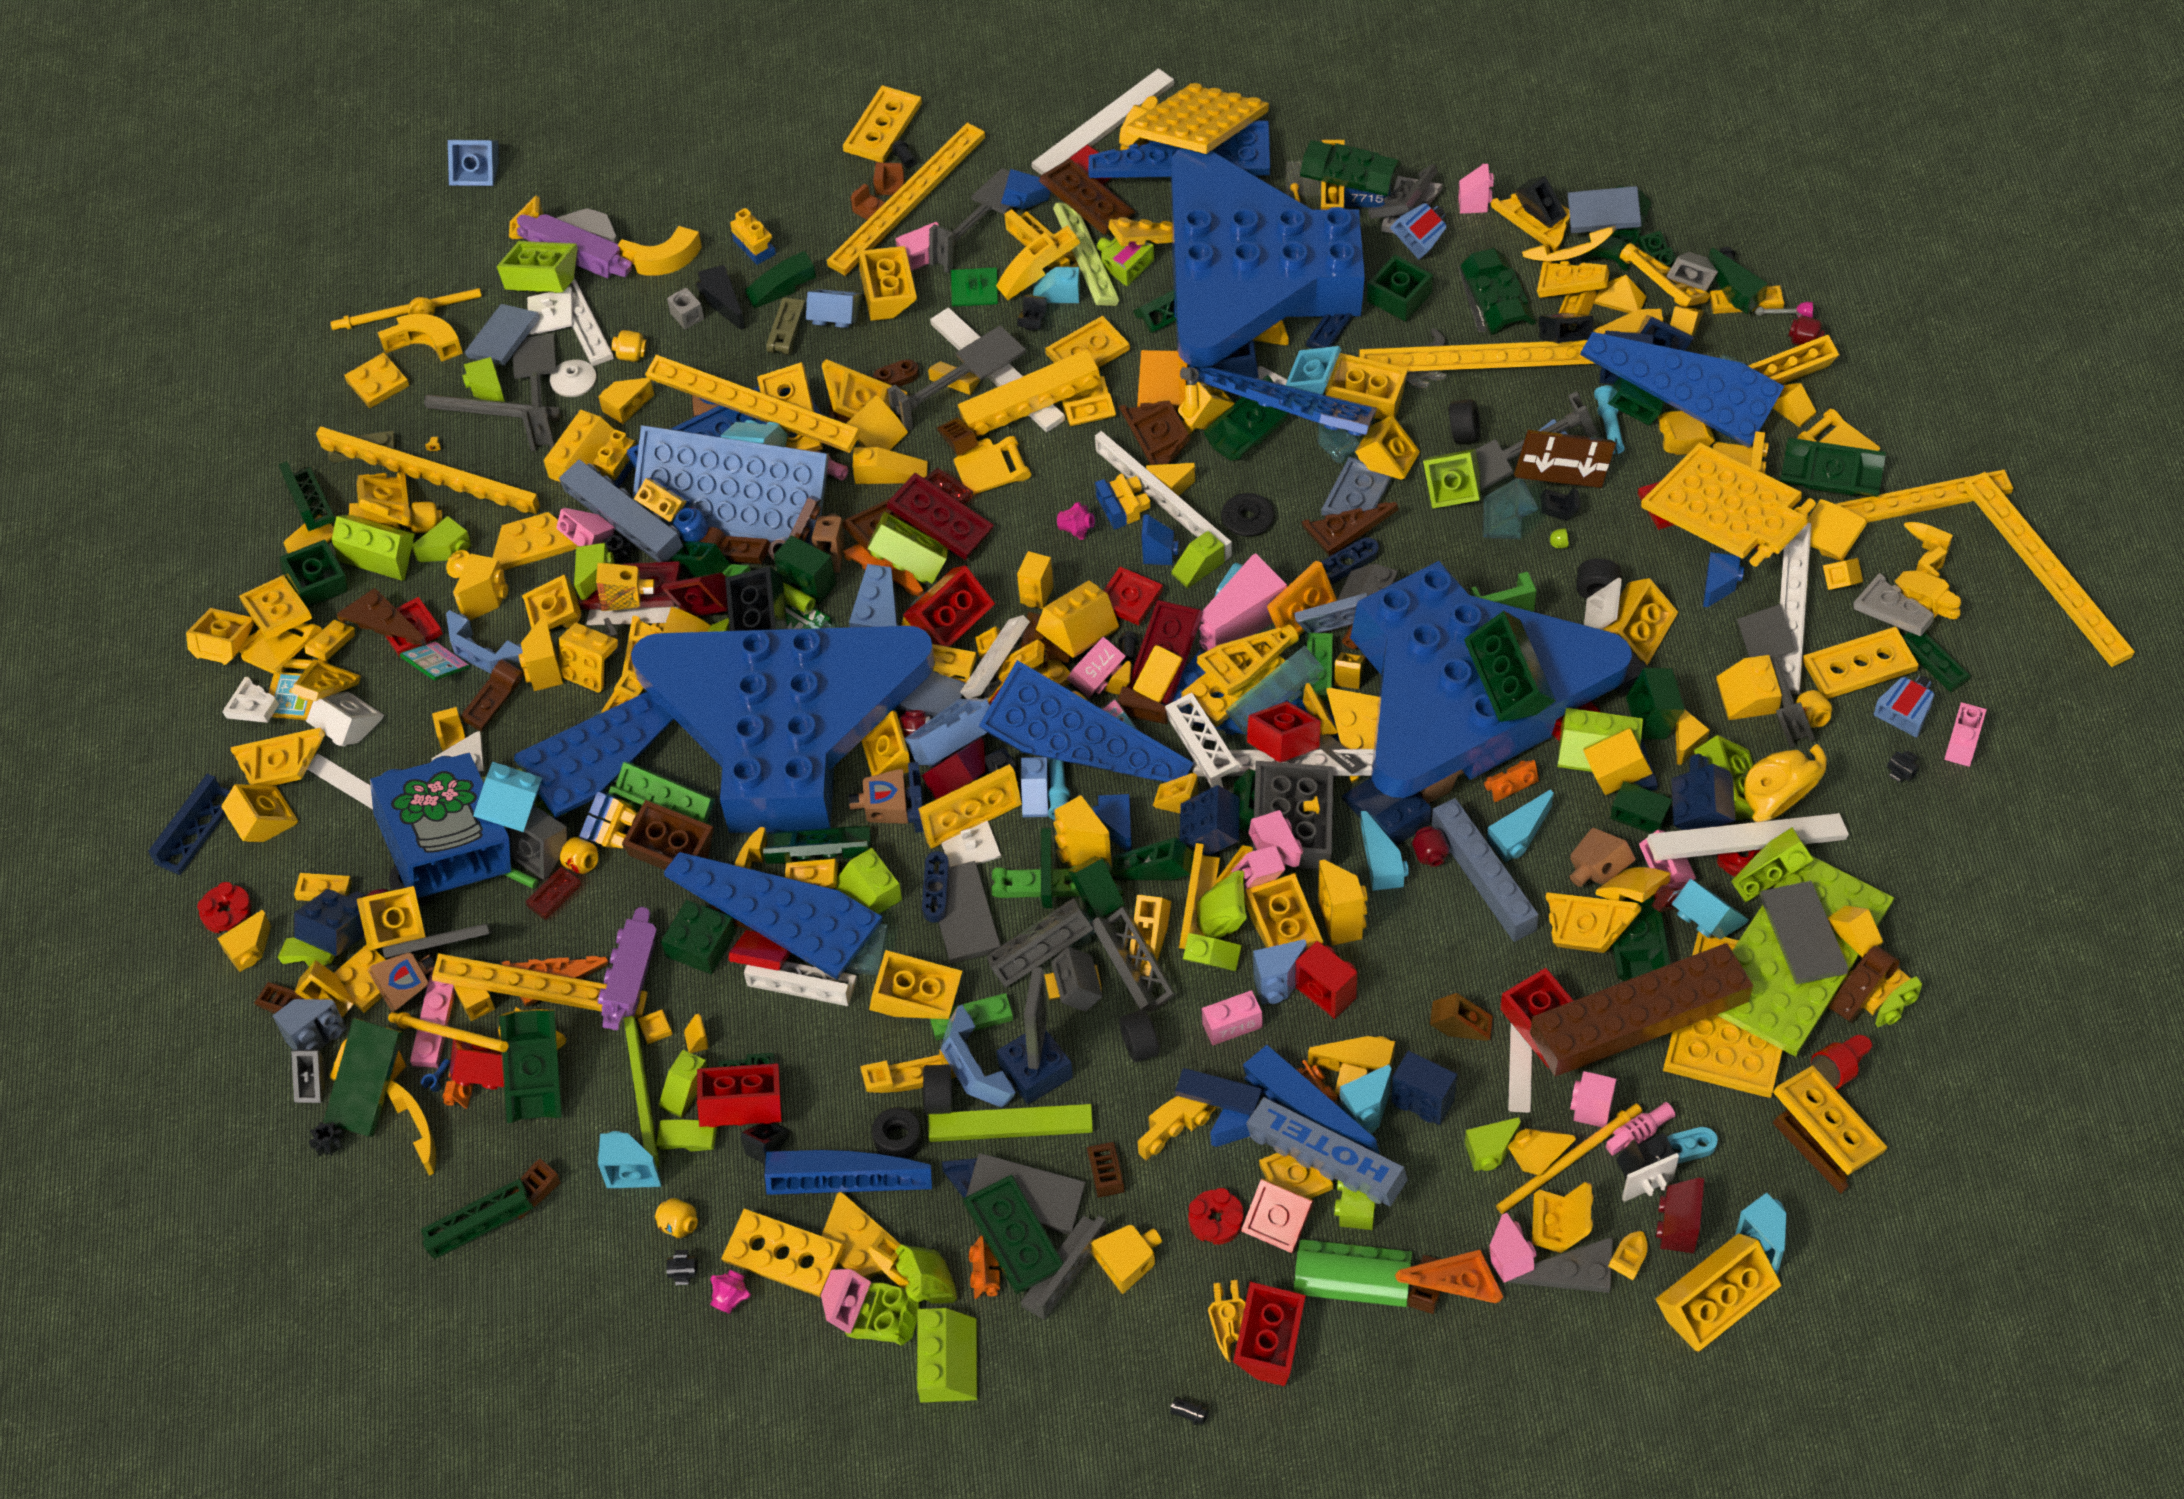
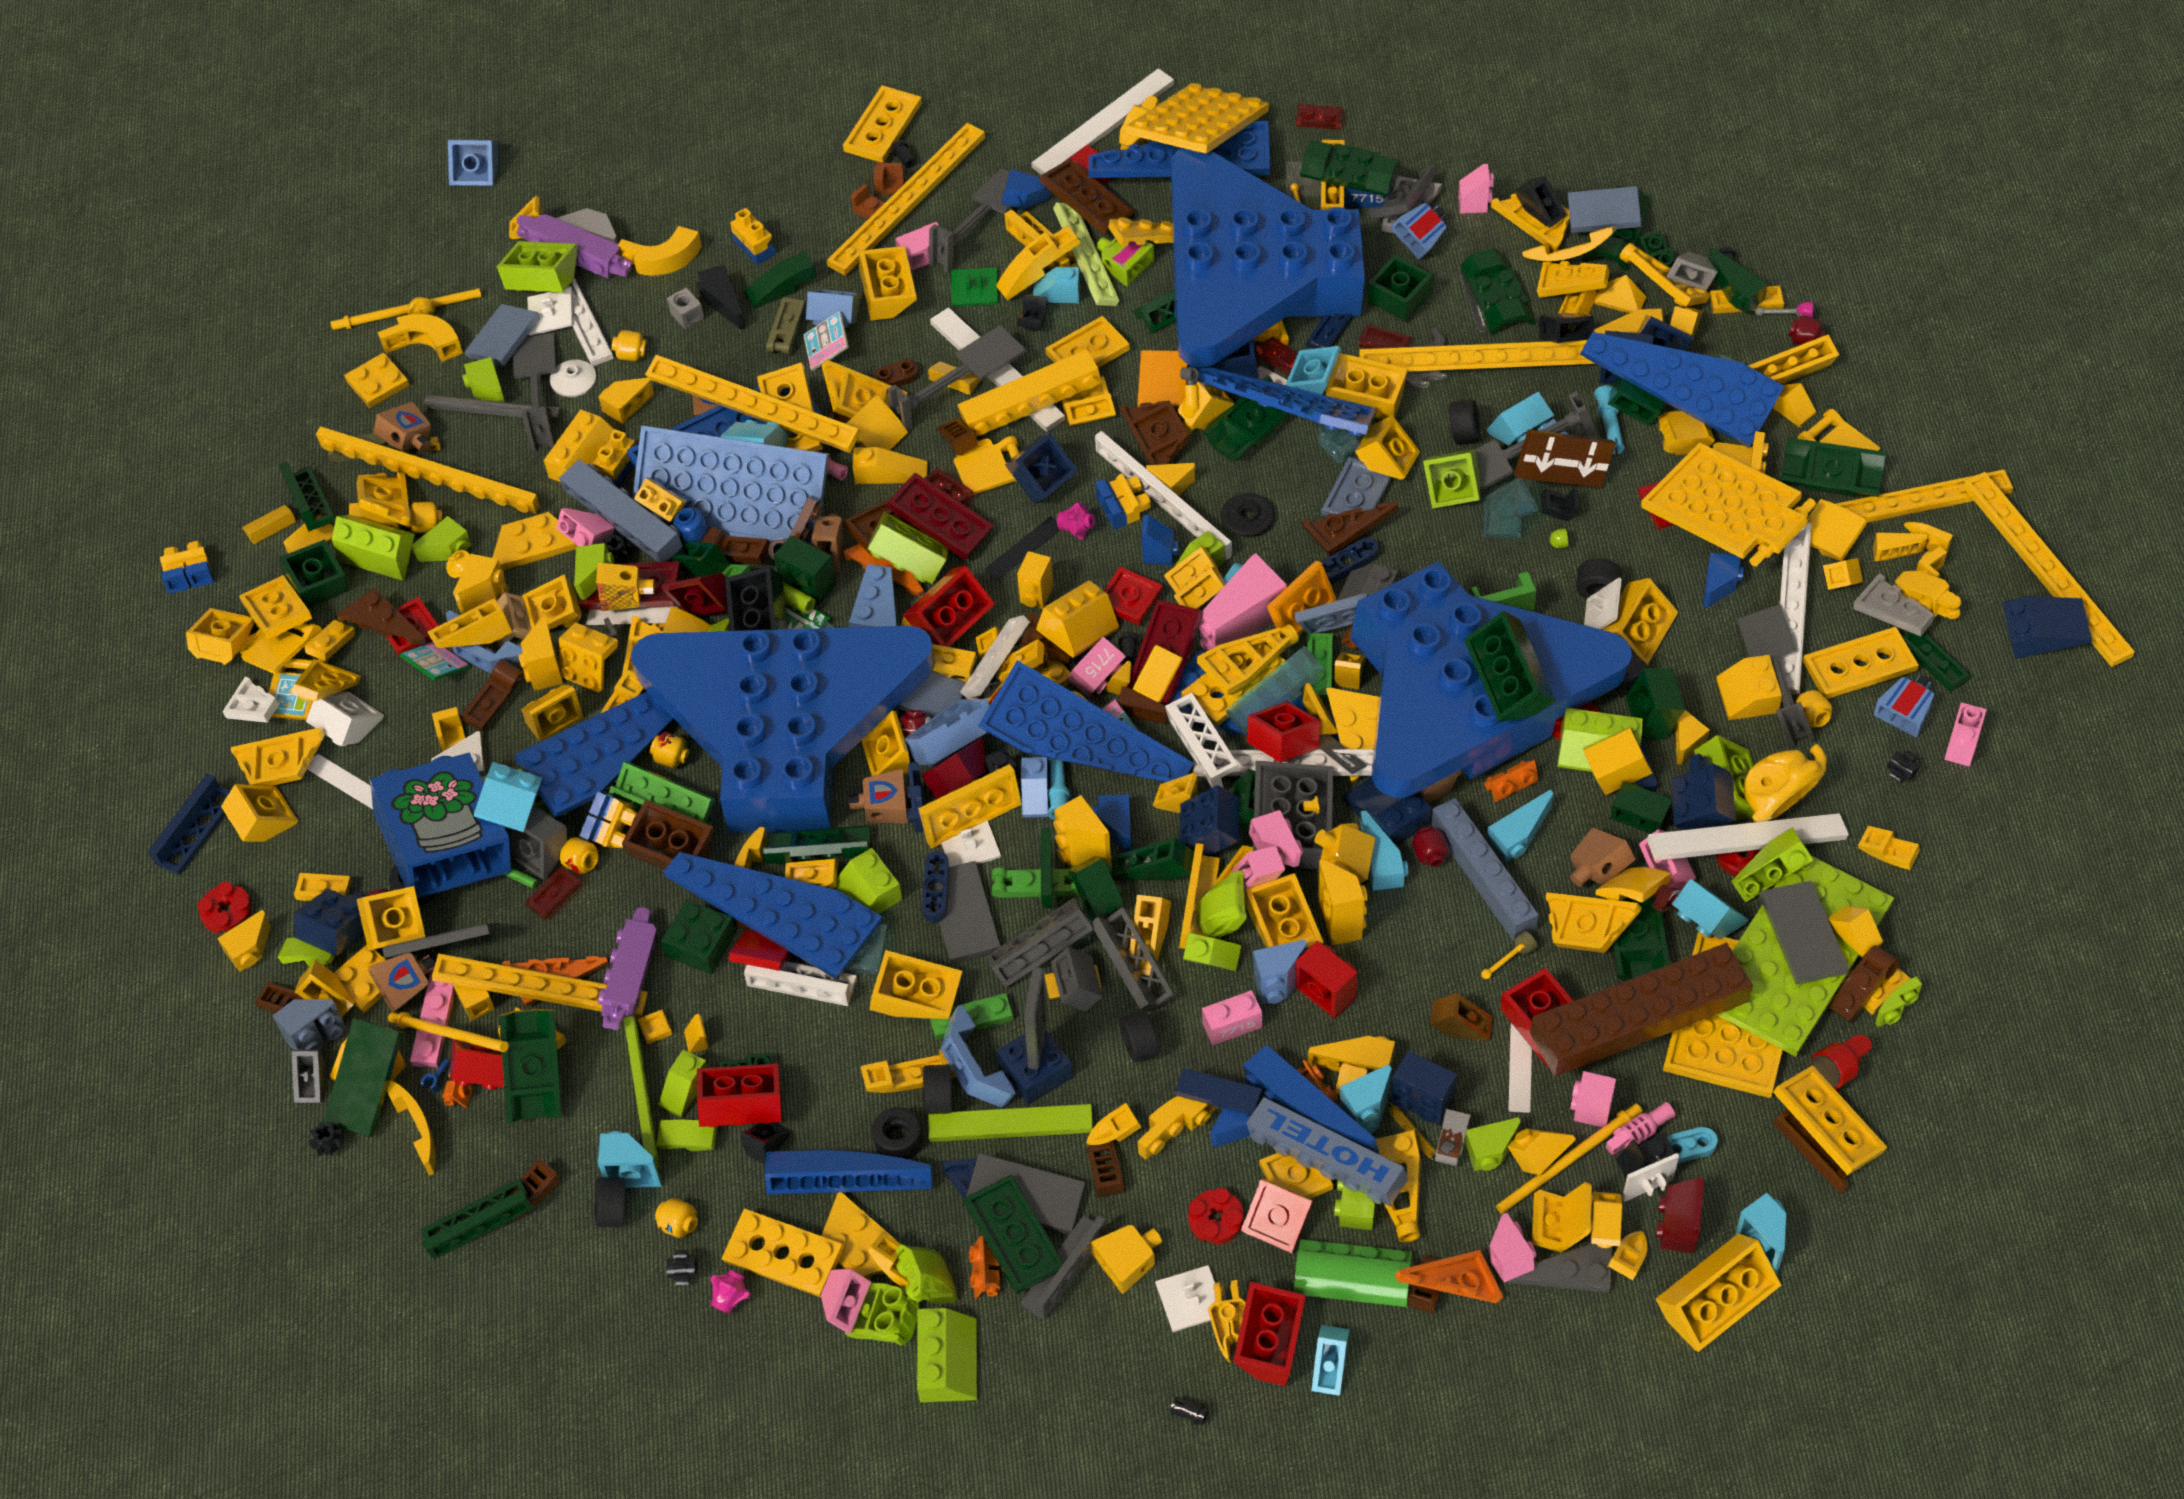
(185, 567): none -> hips
(269, 524): none -> yellow slope
(404, 428): none -> medium nougat torso
(475, 627): none -> yellow slope
(516, 615): none -> tan panel
(553, 712): none -> yellow slope
(609, 1202): none -> black tyre
(669, 750): none -> yellow head
(826, 340): none -> piece
(1019, 550): none -> black sticker
(1041, 467): none -> dark blue brick
(1114, 1126): none -> yellow plate
(1187, 1297): none -> white piece
(1195, 579): none -> yellow slope
(1277, 355): none -> clear red plate
(1319, 116): none -> clear red plate
(1330, 1360): none -> medium azure slope
(1347, 849): none -> yellow torso
(1380, 338): none -> clear red tile
(1404, 1149): none -> yellow plate
(1412, 1127): none -> yellow piece
(1452, 1137): none -> light grey leg
(1516, 421): none -> medium azure slope
(1523, 943): none -> hinge
(1606, 1218): none -> yellow slope
(1883, 846): none -> yellow slope
(1897, 545): none -> yellow slope
(2045, 624): none -> dark blue slope

